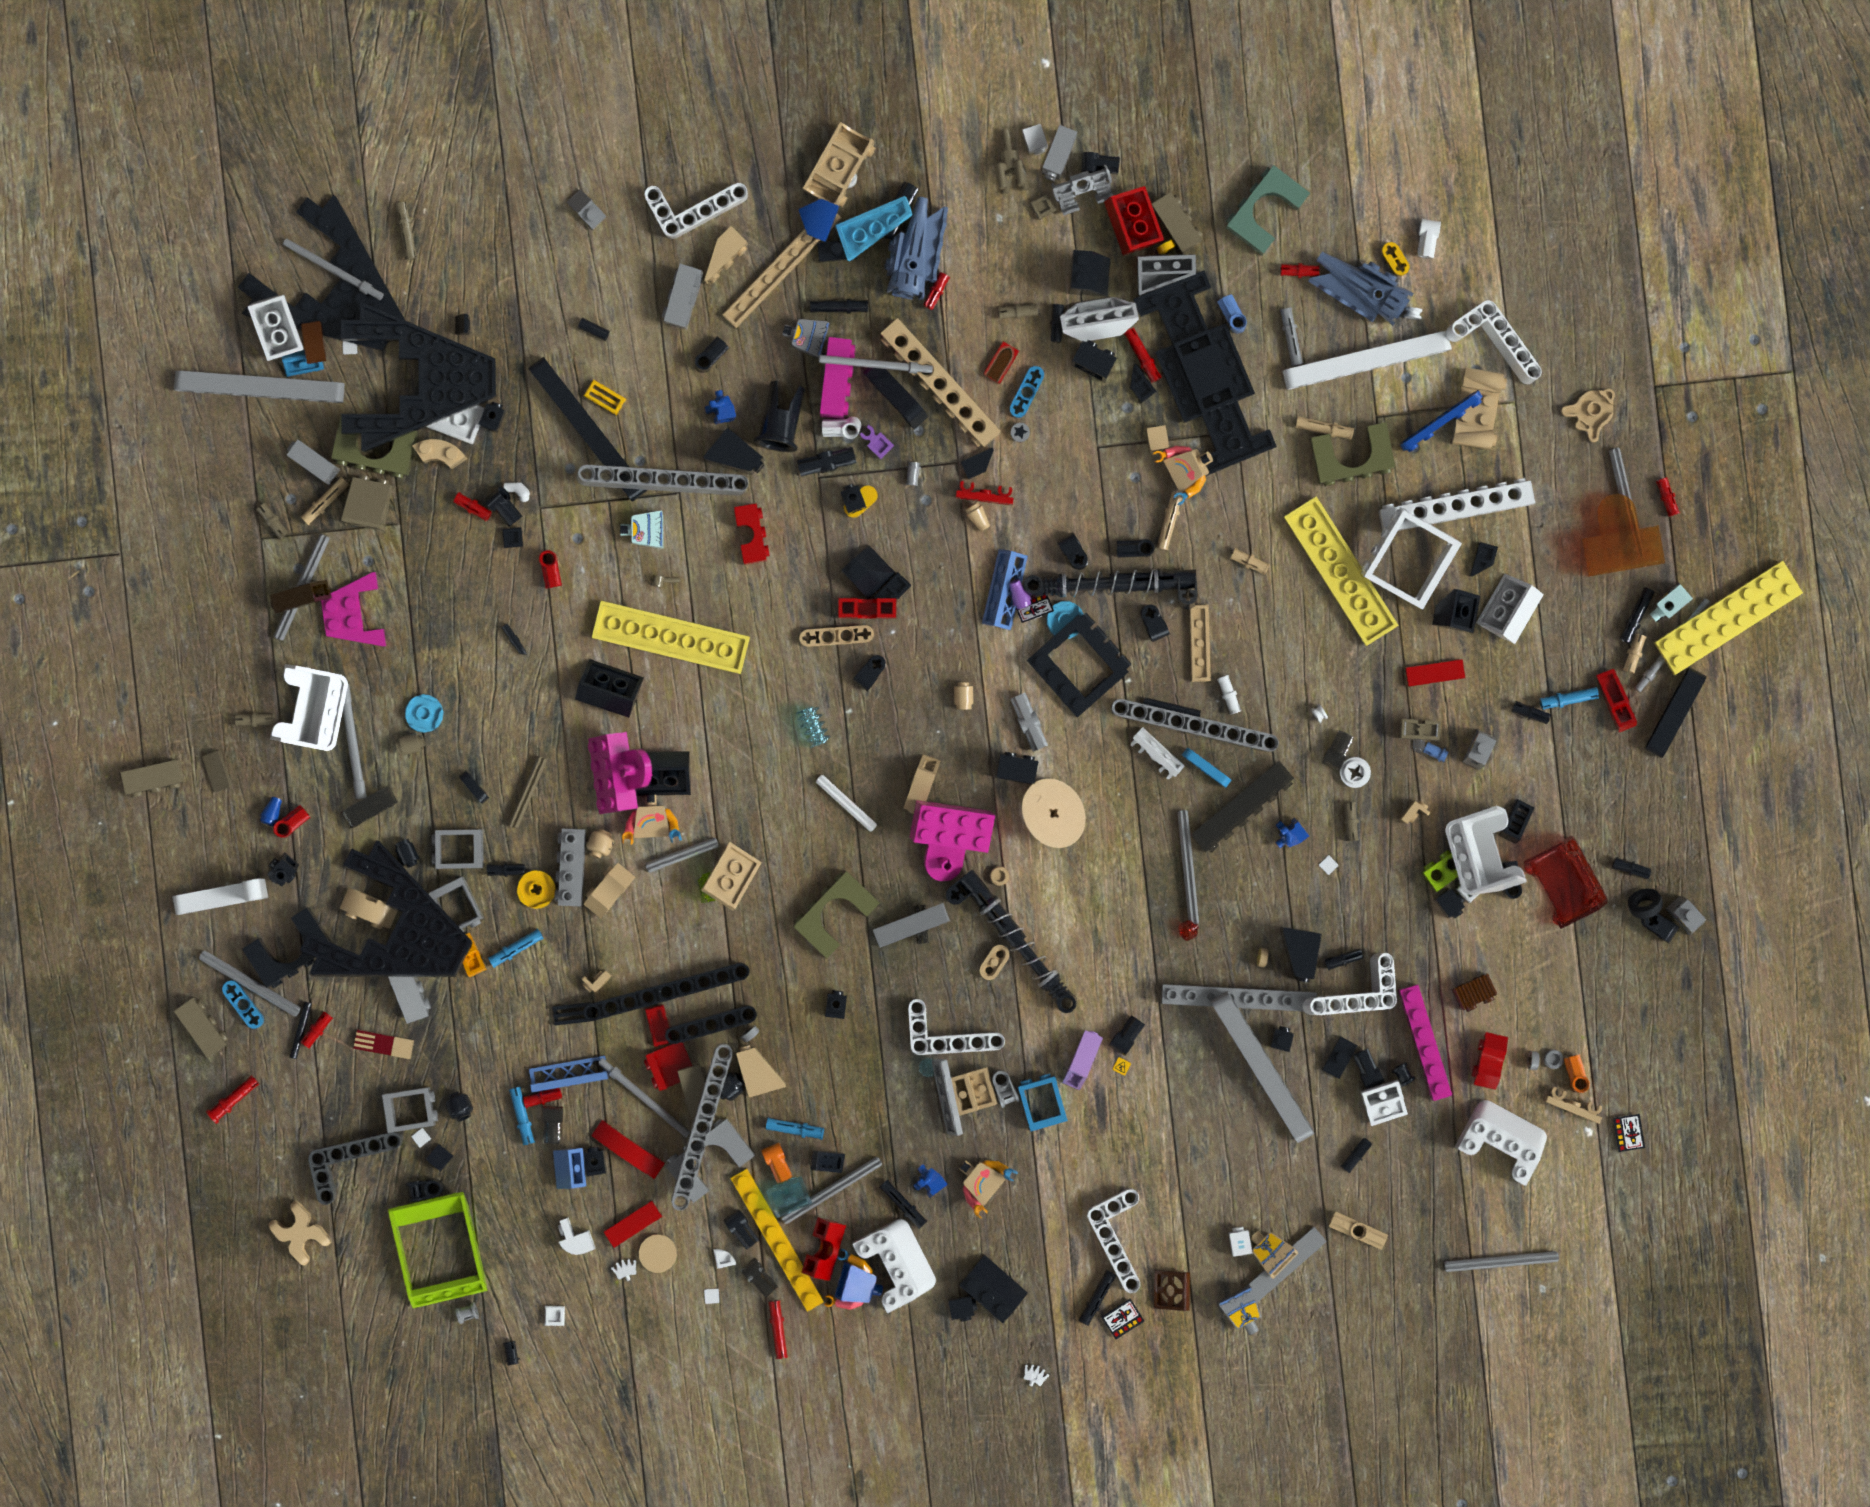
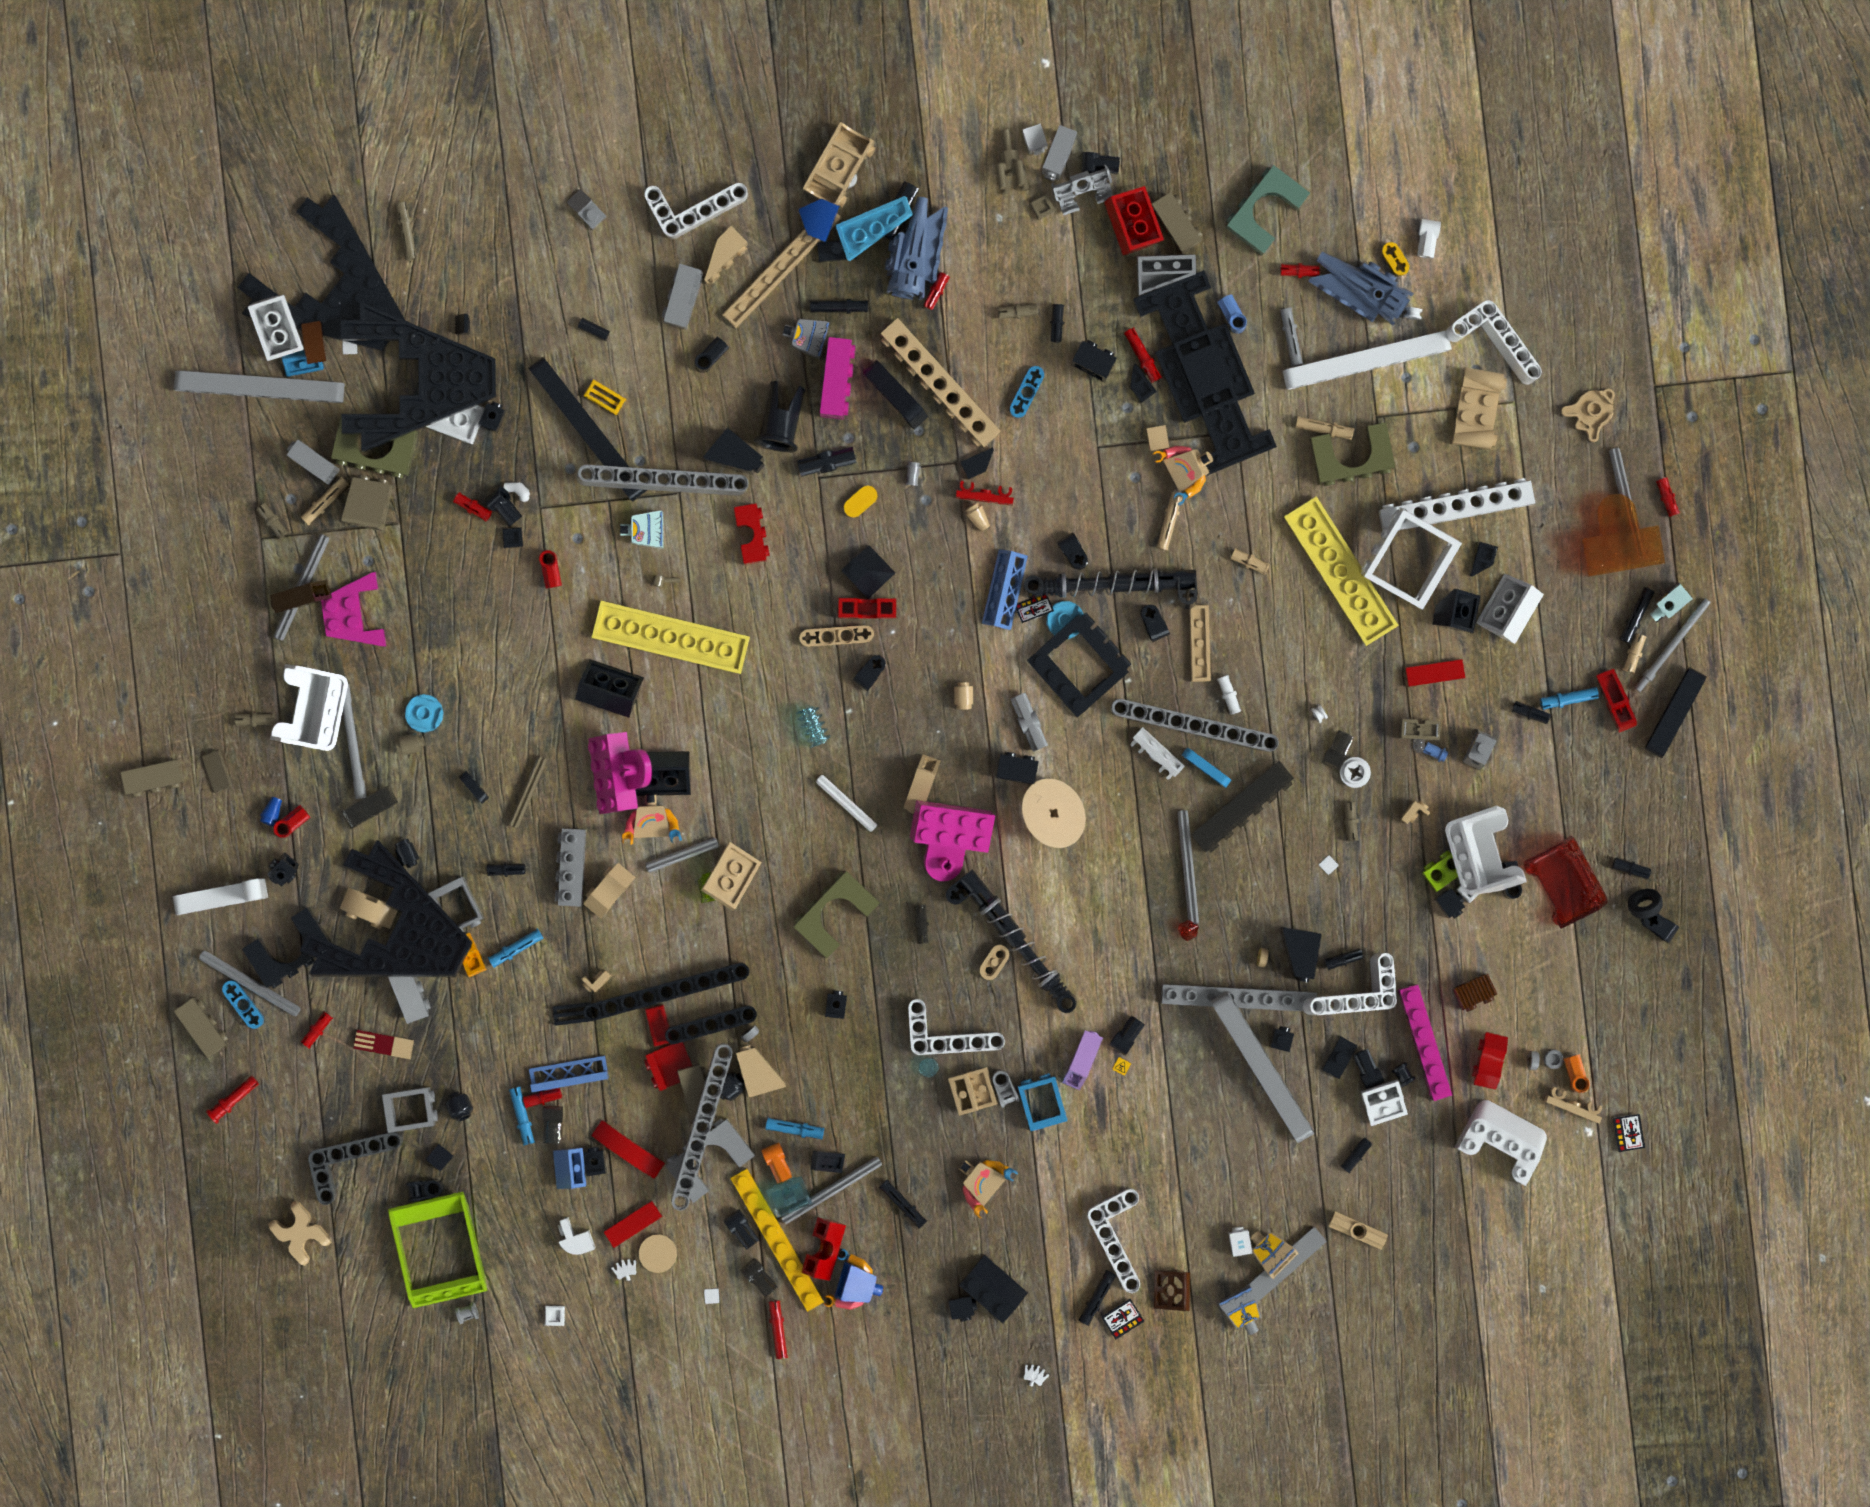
(300, 1030): black bar -> none
(364, 287): light grey bar -> none
(421, 1137): white sticker -> none
(441, 451): tan brick -> none
(478, 849): light grey window -> none
(511, 1353): black pin -> none
(514, 640): black piece -> none
(531, 899): yellow plate -> none
(600, 843): tan head -> none
(615, 1073): light grey bar -> none
(722, 408): blue piece -> none
(723, 1258): white tile -> none
(839, 427): white piece -> none
(853, 498): black brick -> none
(878, 444): medium lavender plate -> none
(894, 588): black tile -> none
(902, 1260): white windscreen -> none
(911, 367): light grey bar -> none
(911, 925): light grey tile -> none
(930, 1180): blue piece -> none
(947, 1097): light grey tile -> none
(999, 876): tan tile -> none
(1001, 362): tile -> none
(1019, 596): medium lavender cone -> none
(1020, 432): light grey tile -> none
(1089, 274): black slope -> none
(1099, 319): white wedge -> none
(1132, 548): black piece -> none
(1166, 247): yellow tile -> none
(1173, 707): black bar -> none
(1291, 834): blue piece -> none
(1426, 431): blue piece -> none
(1501, 1261): light grey axle -> none
(1515, 838): black slope -> none
(1686, 914): light grey torso -> none
(1728, 617): light yellow plate -> none

